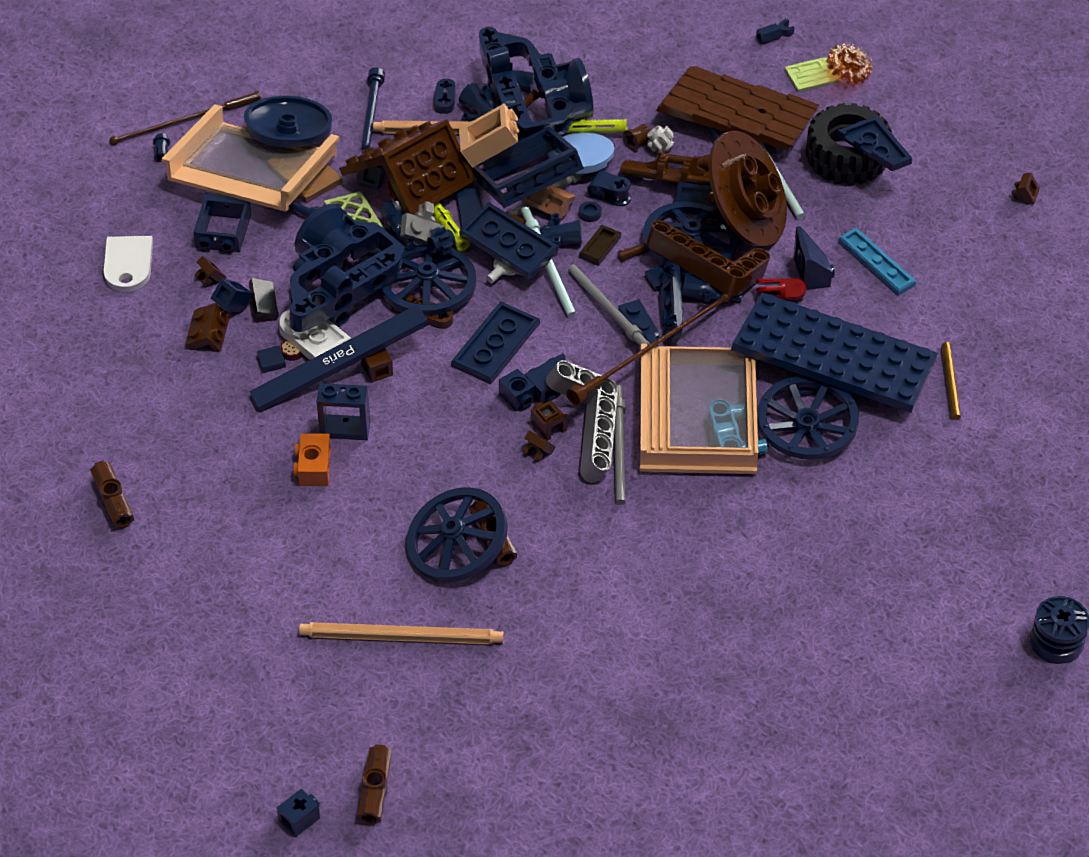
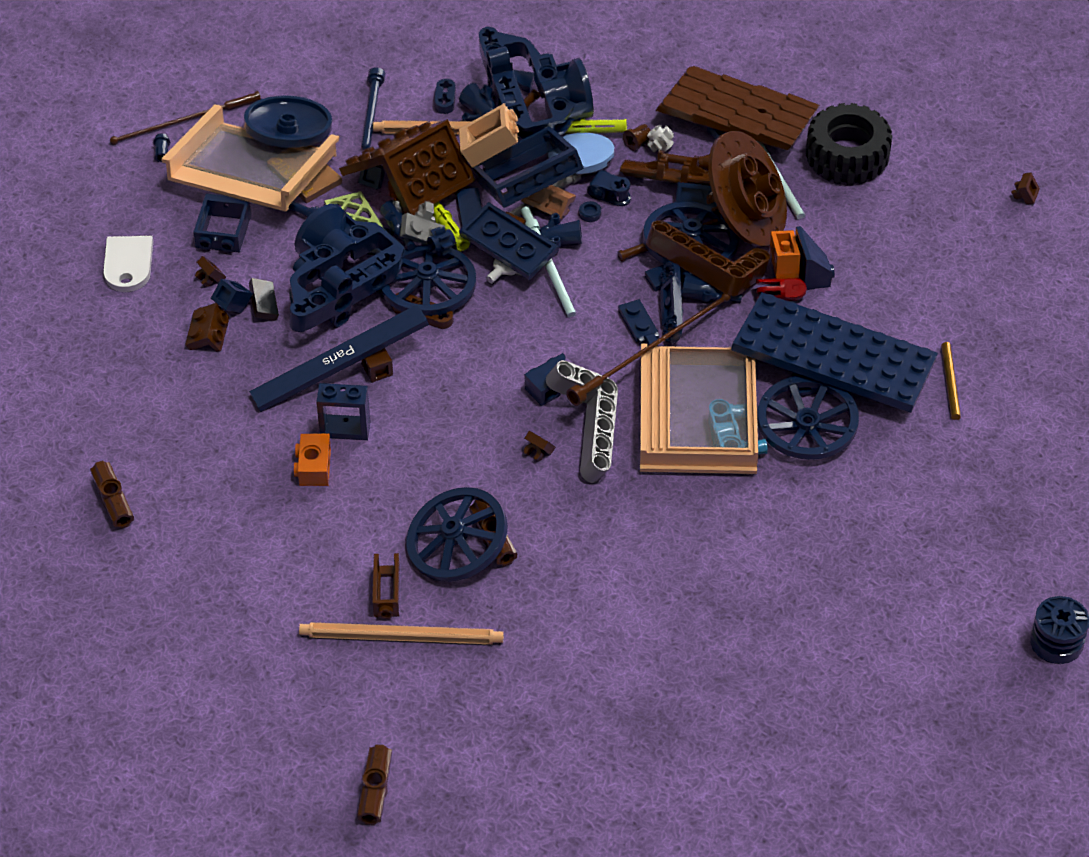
(271, 359): dark blue tile -> none
(289, 351): tile -> none
(298, 812): dark blue brick -> none
(315, 340): white tile -> none
(389, 607): none -> reddish brown window
(495, 342): dark blue tile -> none
(517, 390): dark blue brick -> none
(546, 416): reddish brown window -> none
(600, 245): dark brown tile -> none
(619, 448): light grey bar -> none
(632, 331): light grey bar -> none
(774, 31): dark blue bar -> none
(784, 254): none -> orange brick
(811, 74): yellowish green window -> none
(849, 63): clear orange gear -> none
(876, 142): dark blue wing -> none
(877, 261): dark azure tile -> none

